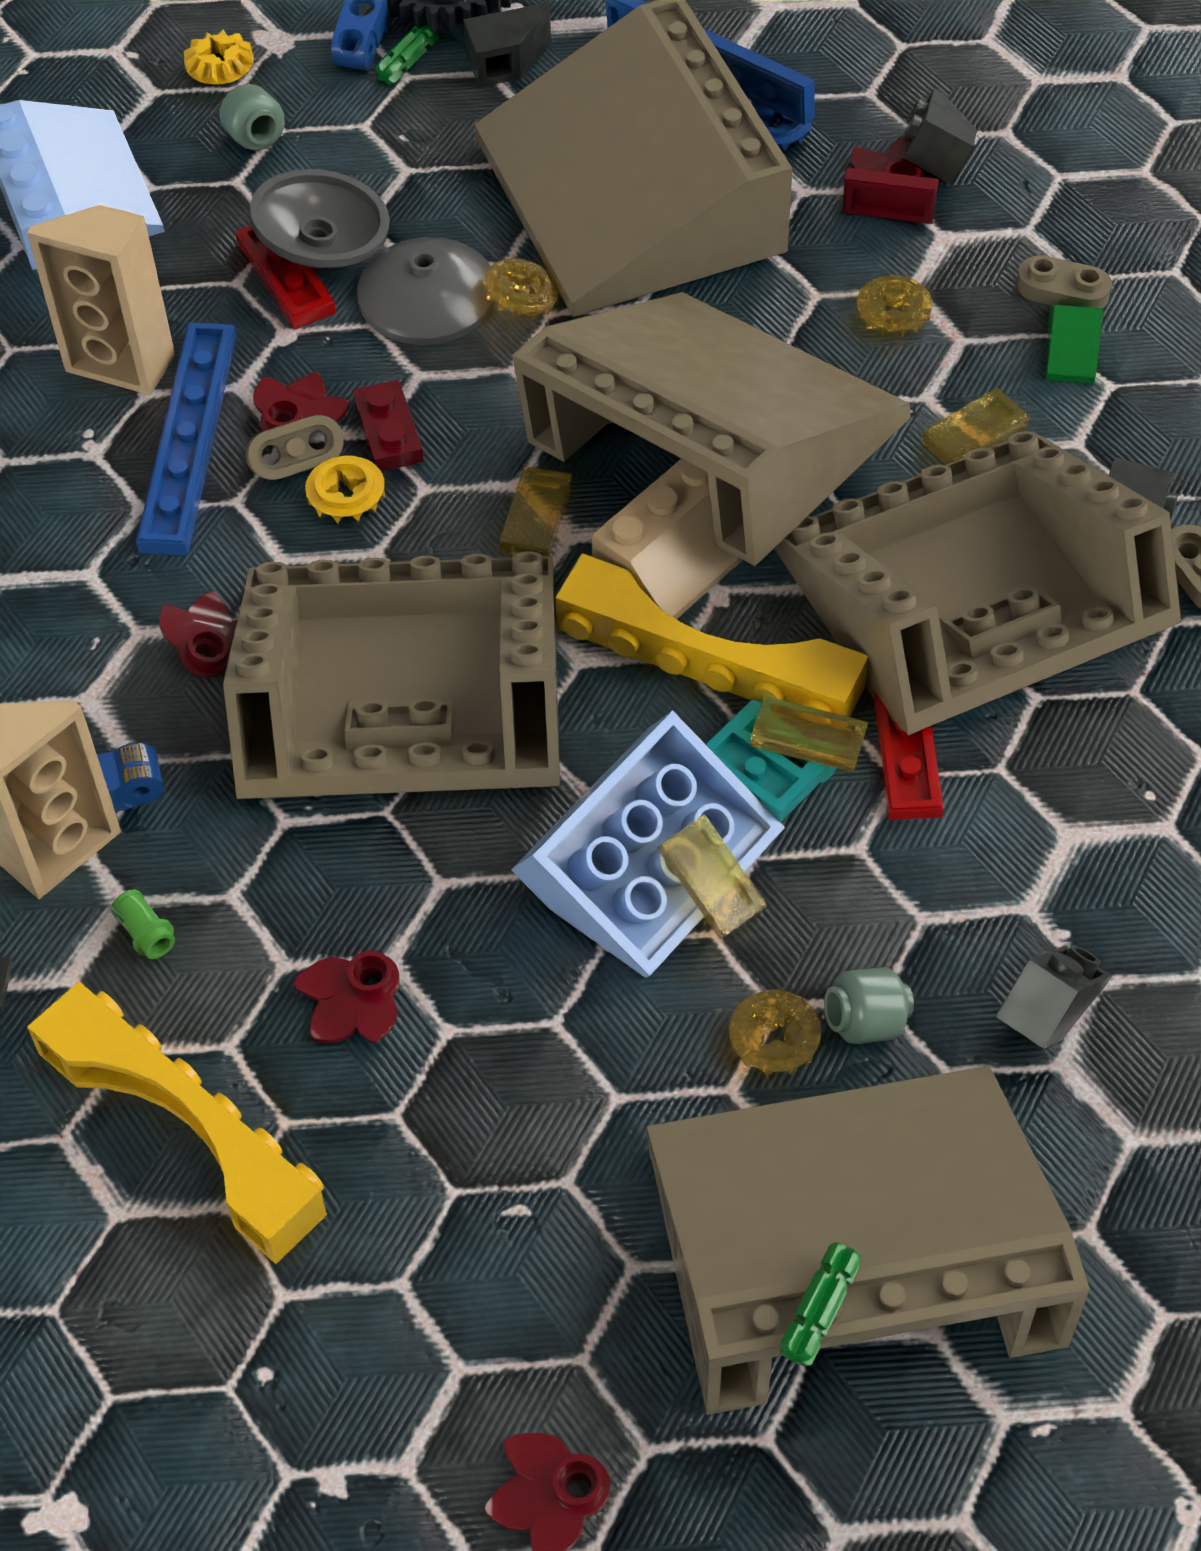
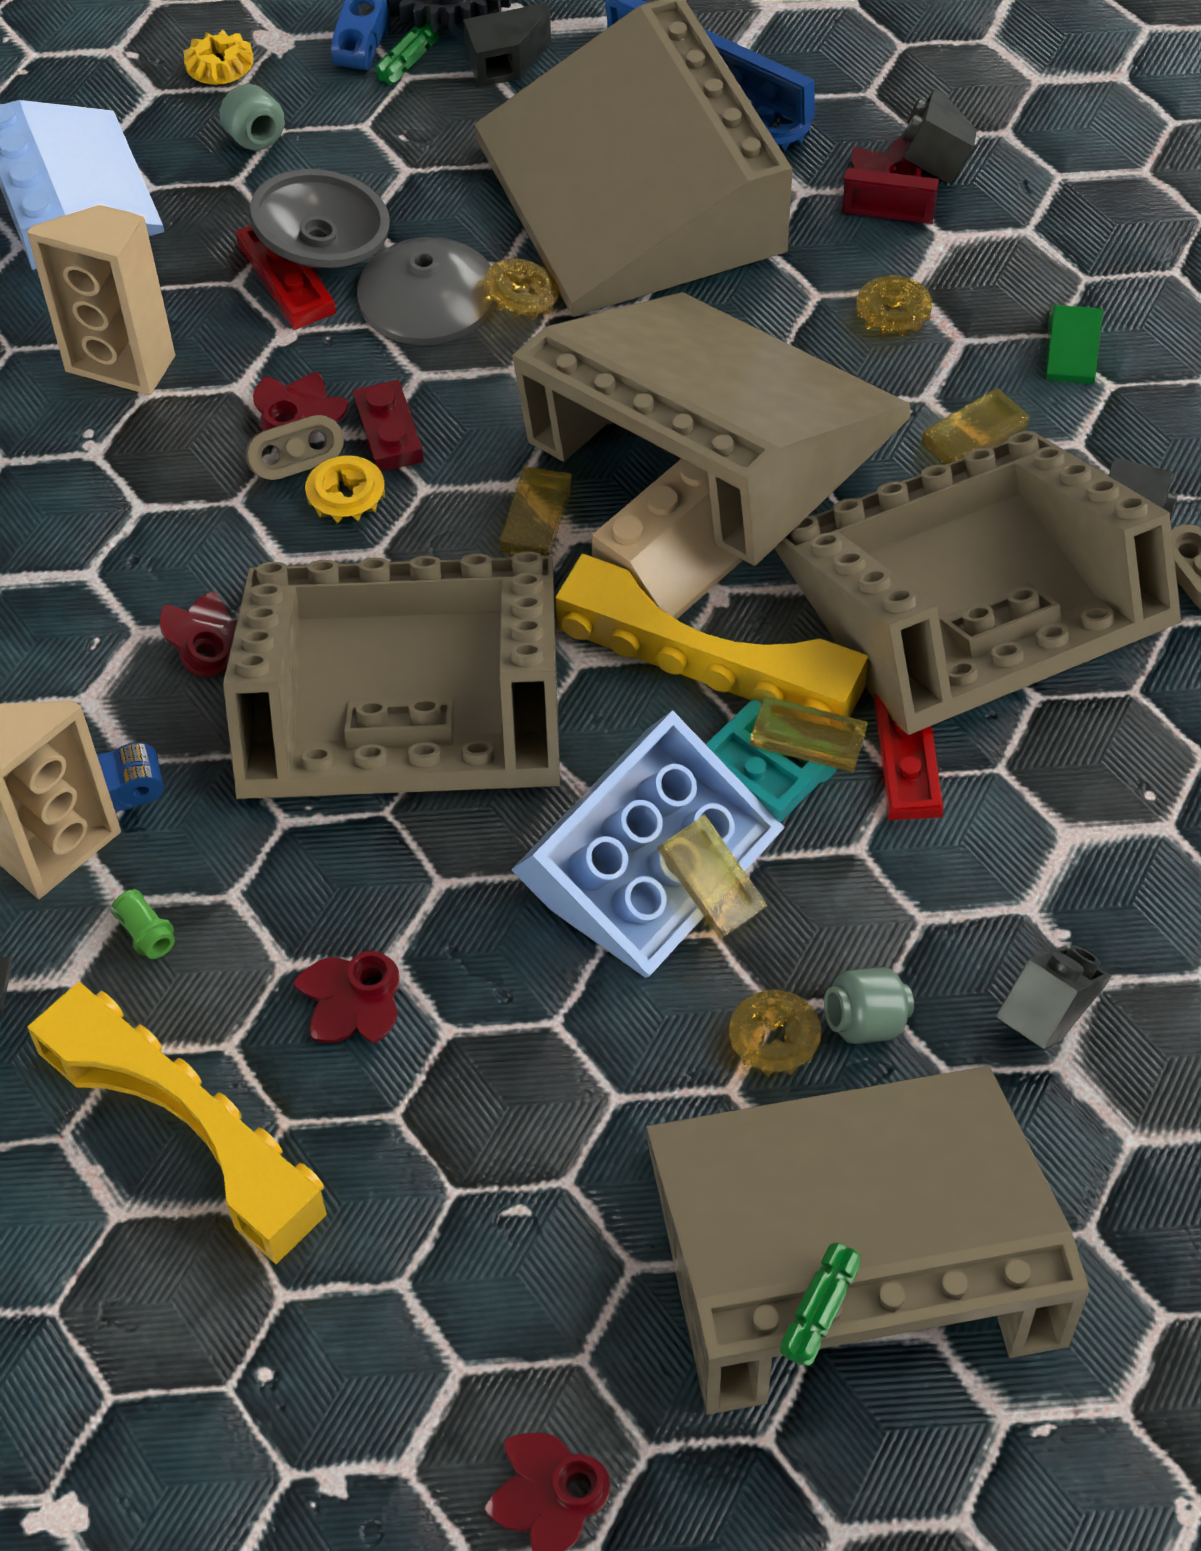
(186, 440): blue tile -> none
(1063, 282): dark tan plate -> none

